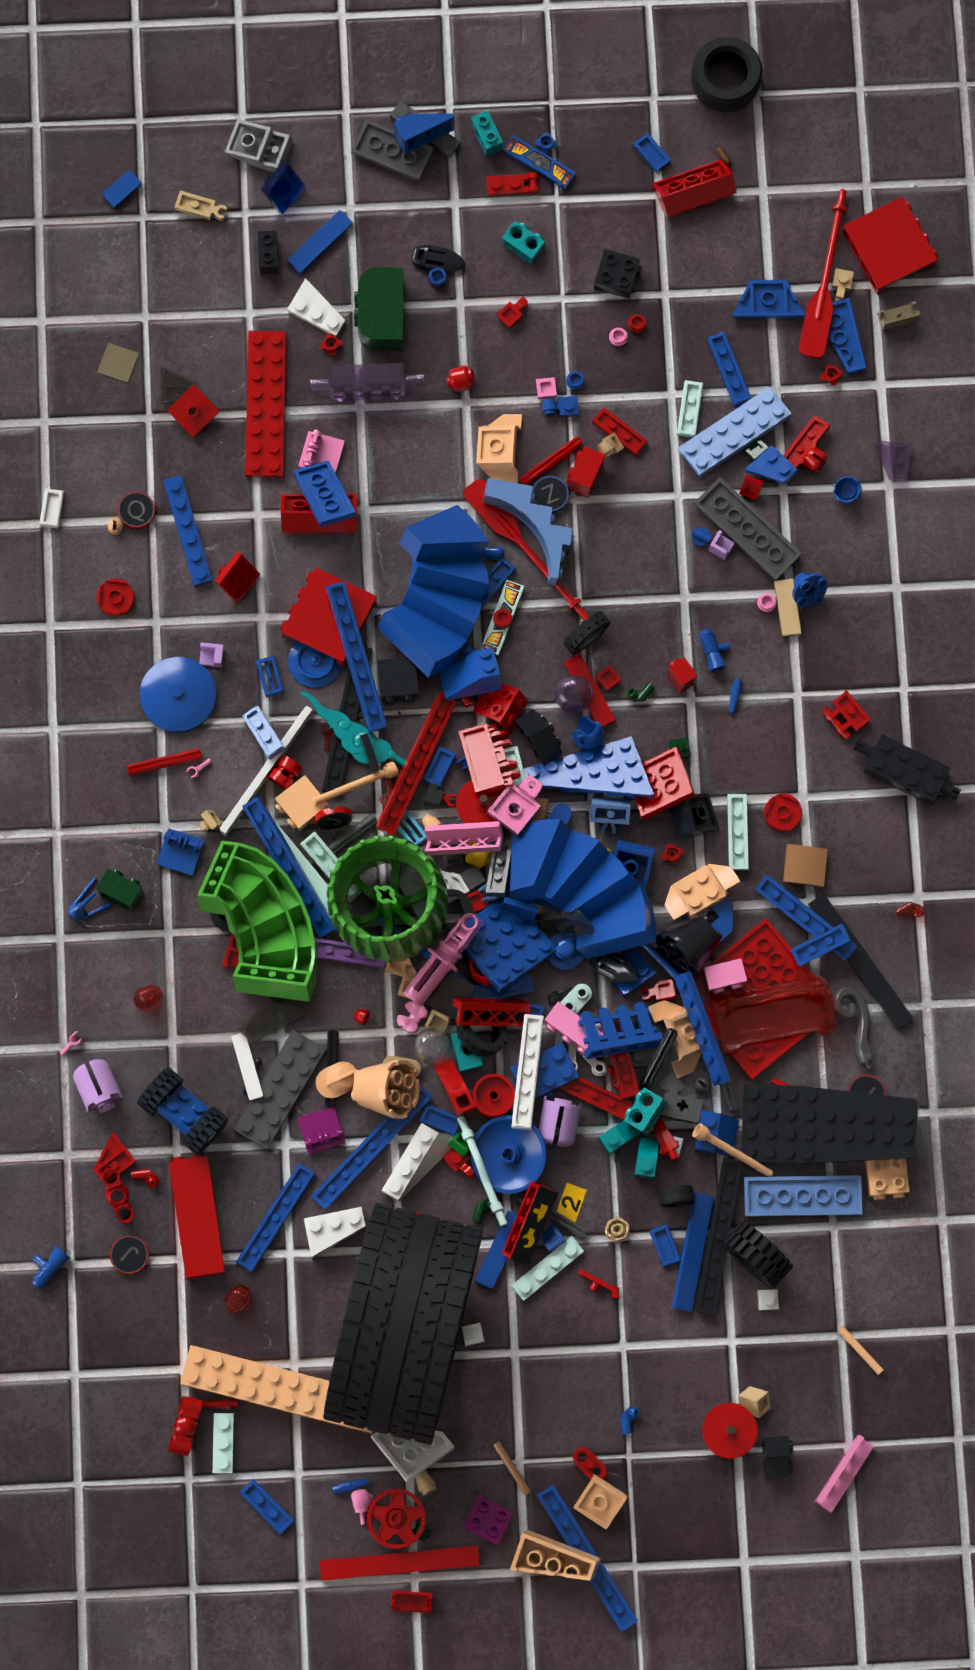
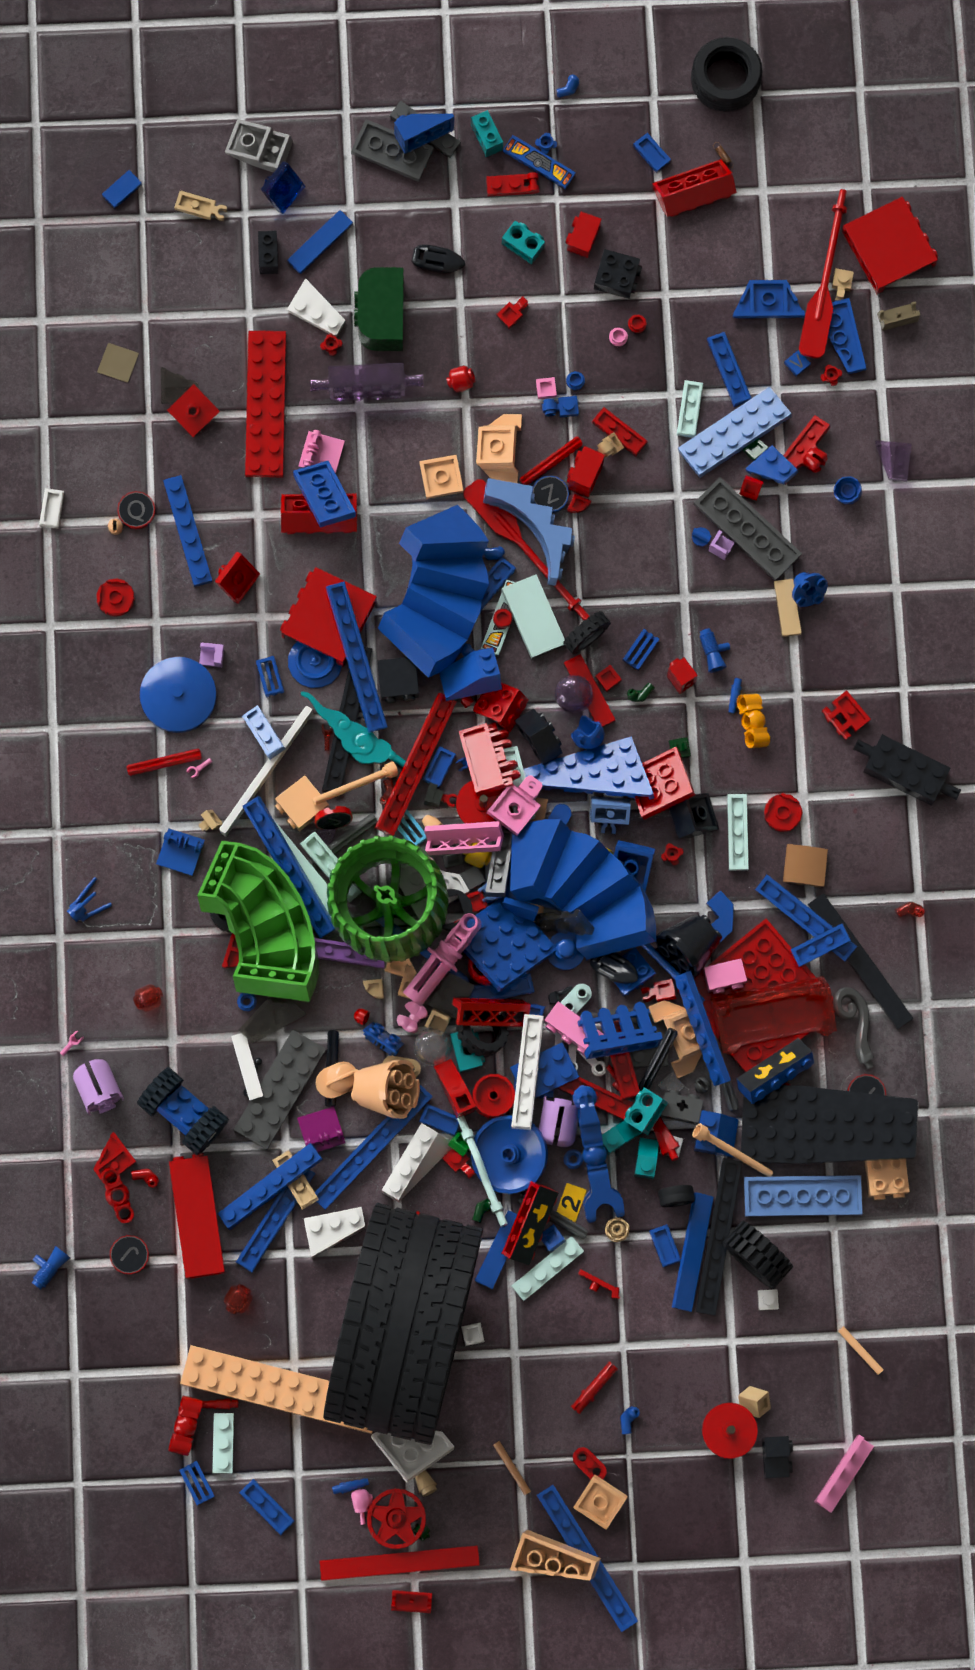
(120, 890): dark green brick -> none
(189, 1468): none -> blue tile
(242, 997): none -> blue plate
(270, 1186): none -> blue plate
(289, 767): red wheel -> none
(300, 1188): none -> tan tile
(369, 753): black tile -> none
(374, 988): none -> tan tile
(377, 1032): none -> blue hinge
(437, 277): blue tile -> none
(441, 476): none -> light nougat plate
(488, 1520): magenta hinge -> none
(533, 616): none -> light aqua tile
(570, 88): none -> blue arm
(577, 1154): none -> blue plate
(578, 504): none -> red tile
(584, 234): none -> red brick
(595, 1156): none -> blue piece
(595, 1386): none -> red pin
(649, 636): none -> blue tile
(700, 890): light nougat piece -> none
(753, 720): none -> light orange piece
(766, 602): bright pink plate -> none
(775, 1071): none -> brick
(797, 363): none -> blue tile

